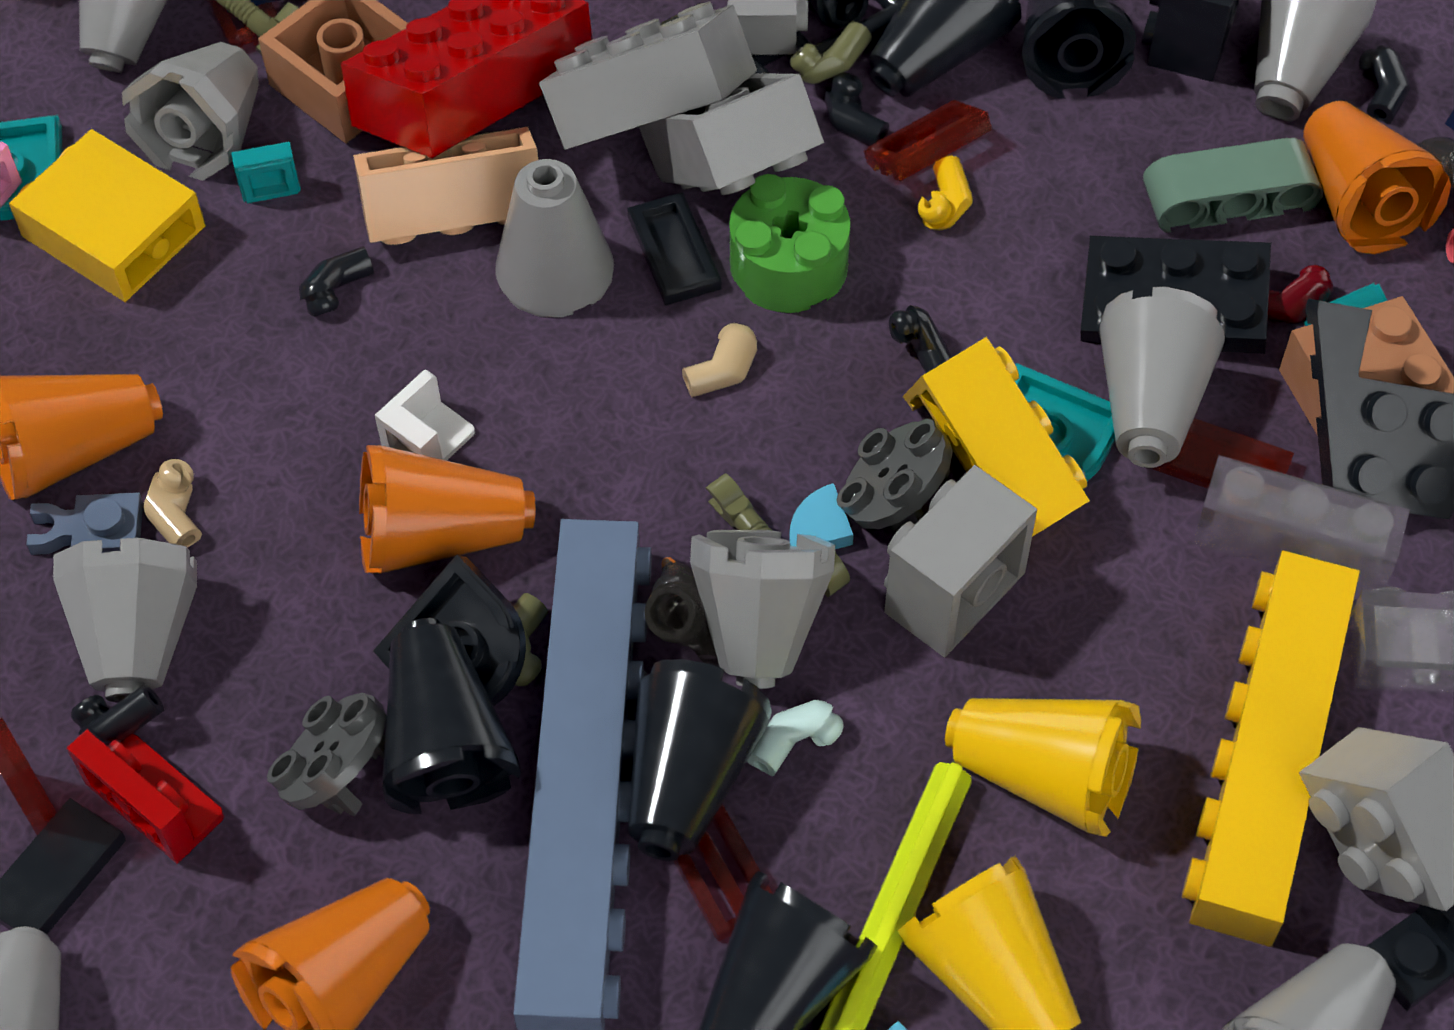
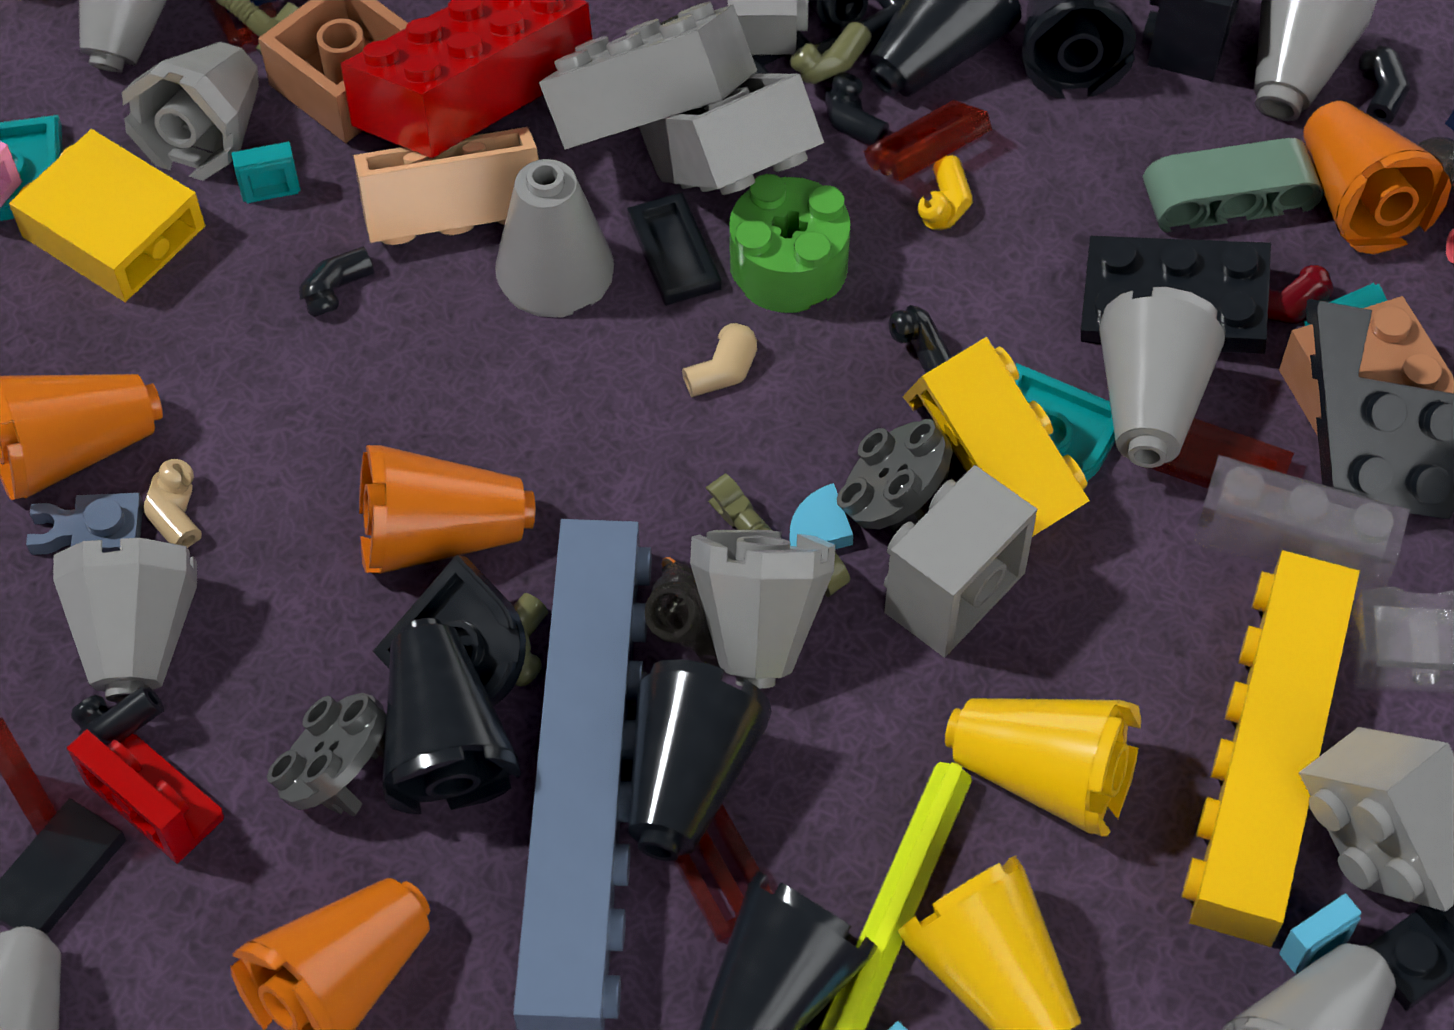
(421, 422): white panel -> none
(793, 725): light aqua arm -> none
(1320, 933): none -> medium azure tile

